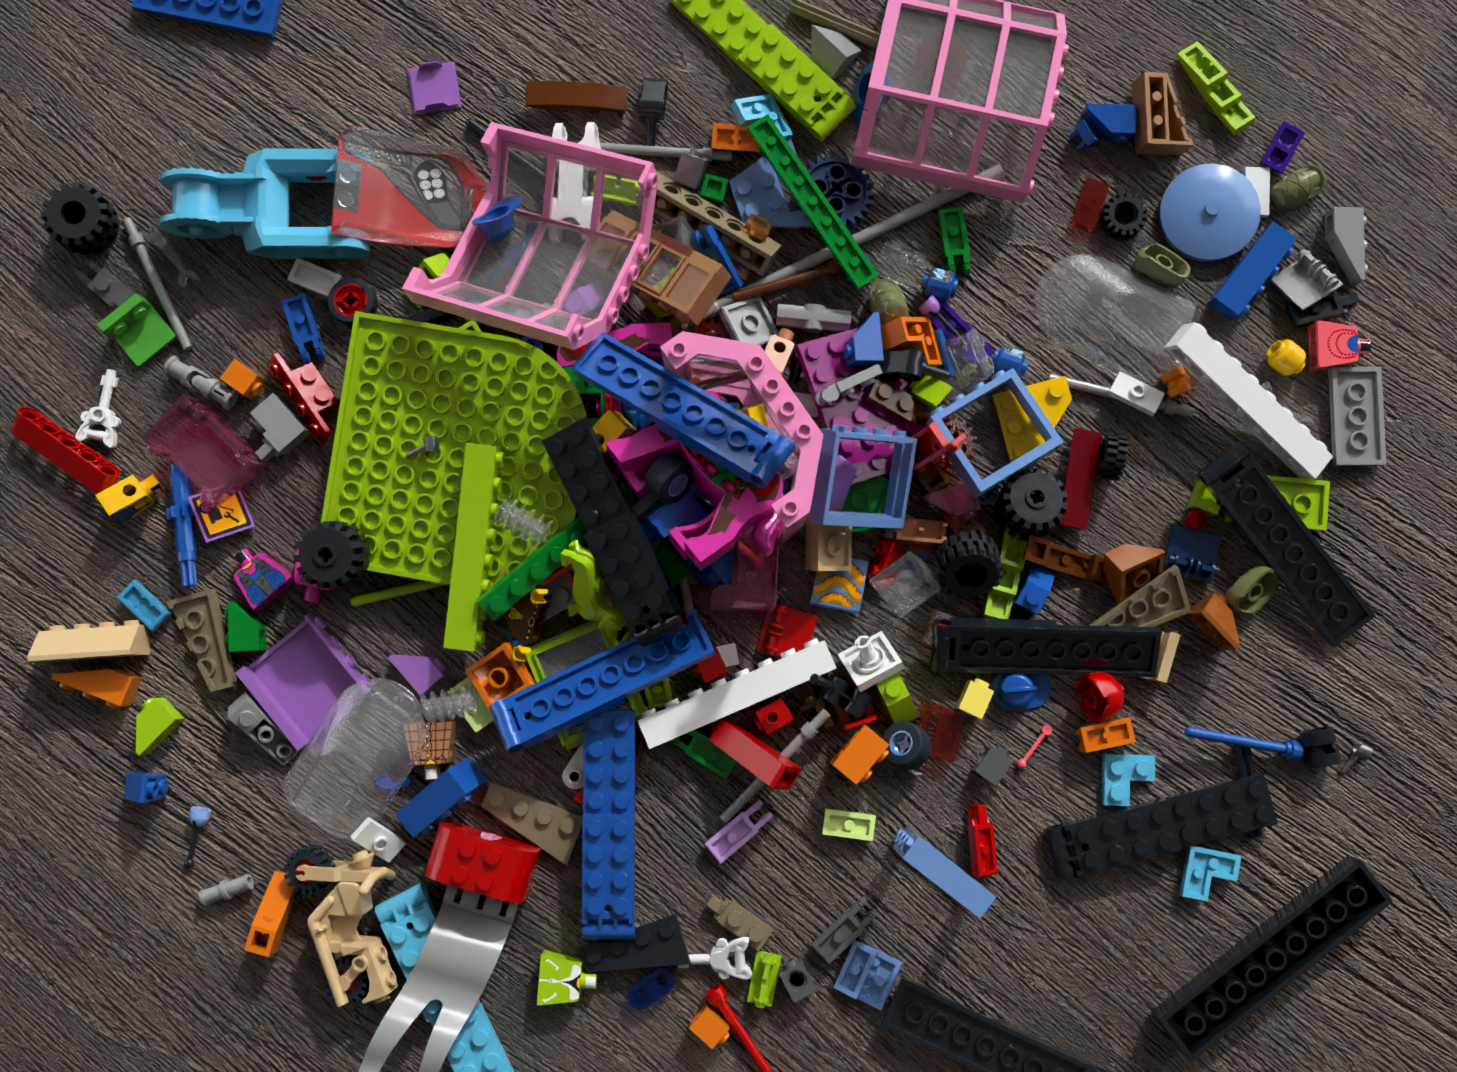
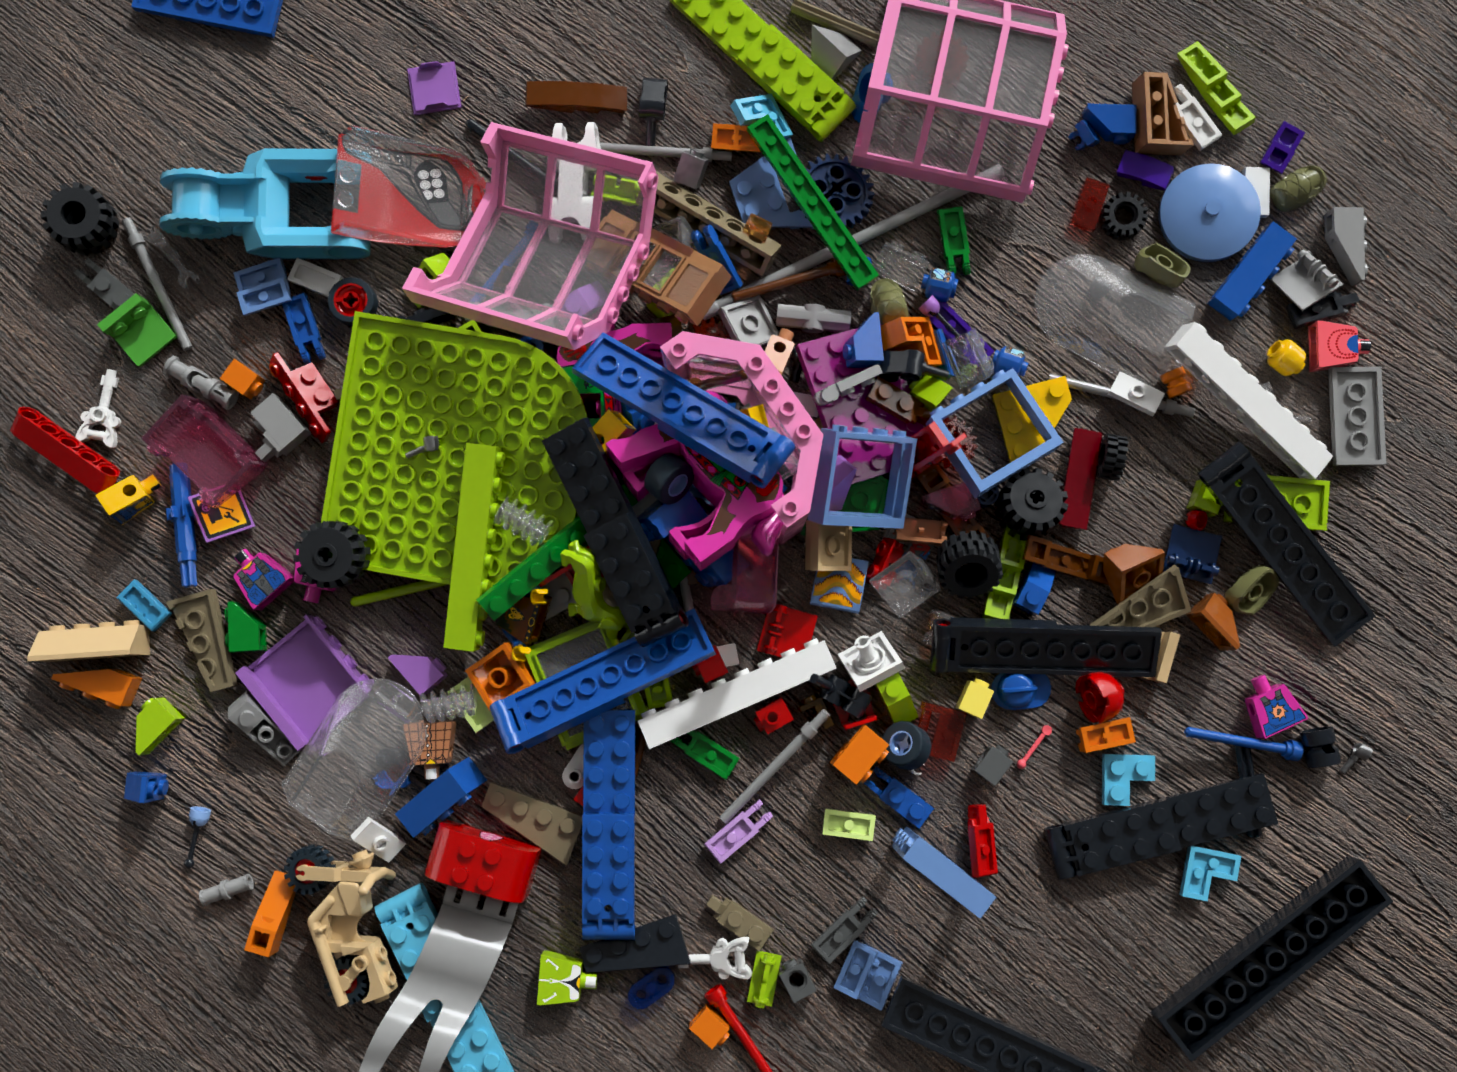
(262, 286): none -> medium blue slope
(499, 219): blue piece -> none
(714, 189): green tile -> none
(755, 755): red slope -> none
(901, 799): none -> blue hinge
(1146, 169): none -> dark purple slope
(1198, 123): none -> white hinge
(1272, 708): none -> torso

